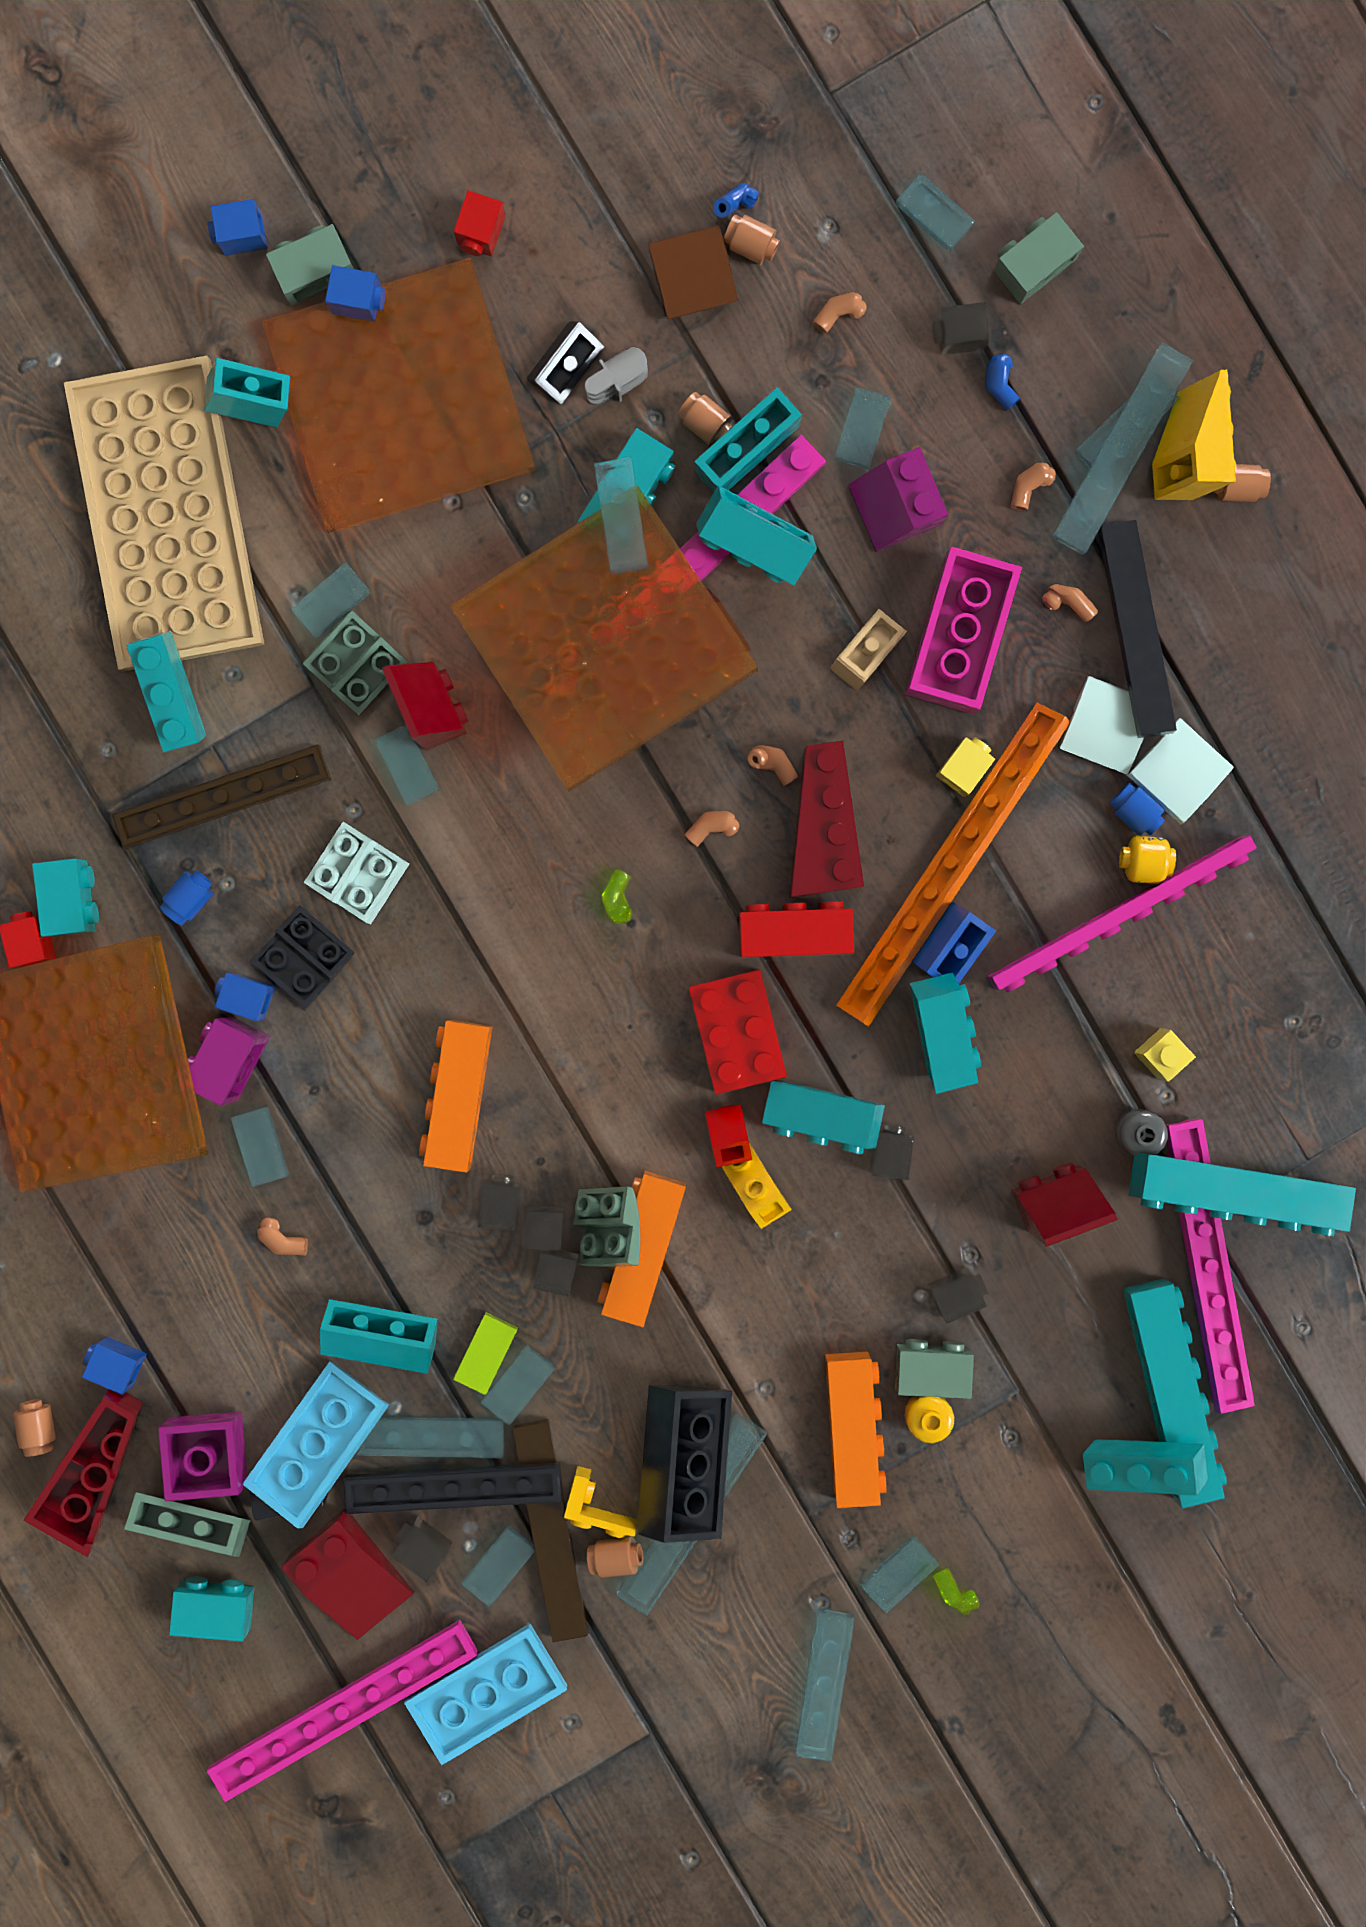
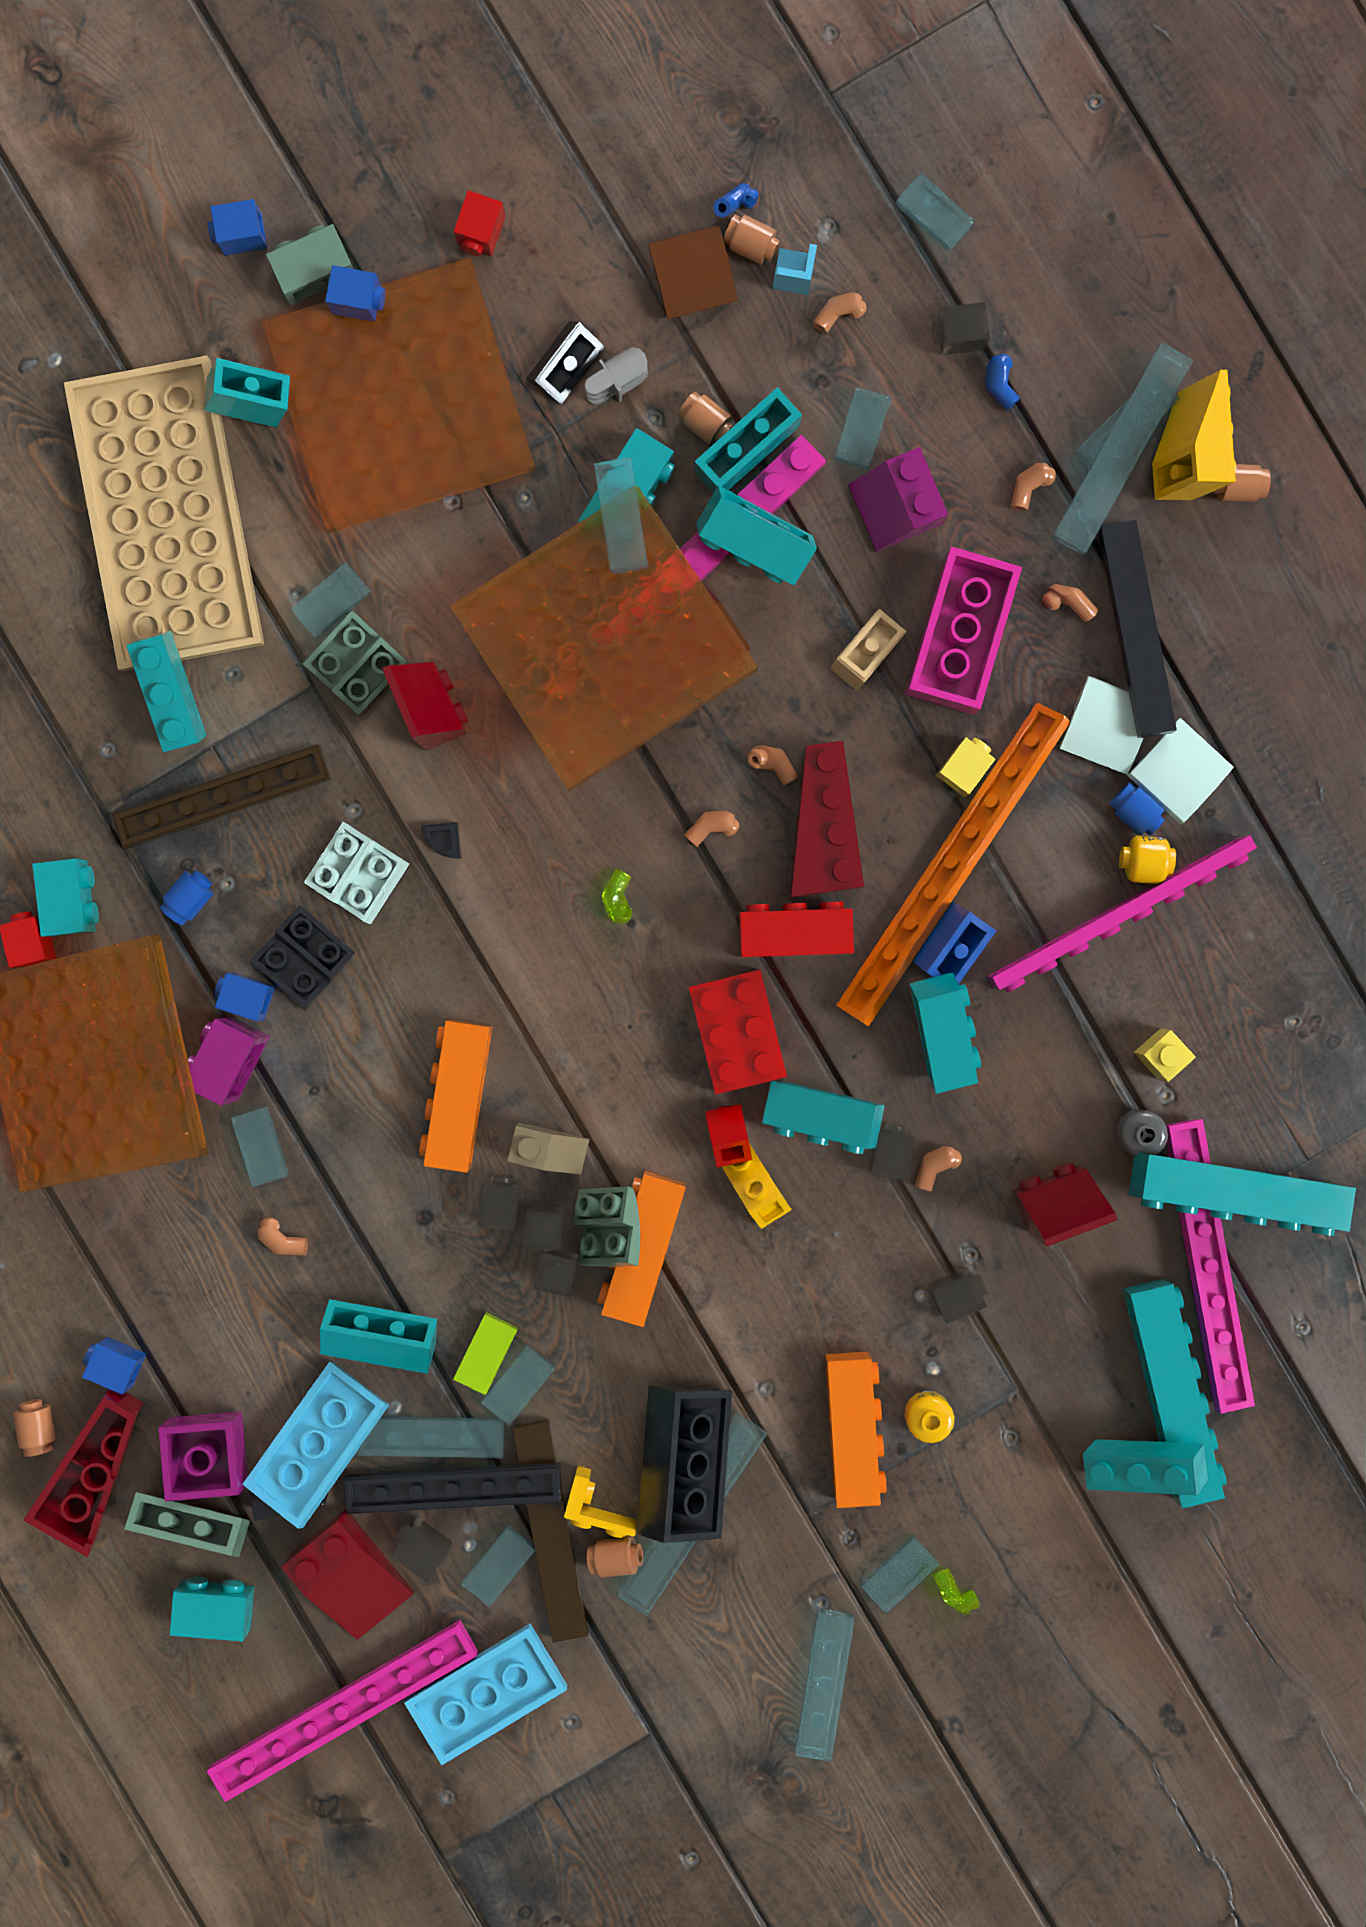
(407, 765): clear light blue tile -> none
(444, 838): none -> black tile
(547, 1149): none -> dark tan slope
(794, 270): none -> medium azure panel
(934, 1369): sand green brick -> none
(936, 1162): none -> nougat arm
(1037, 257): sand green brick -> none

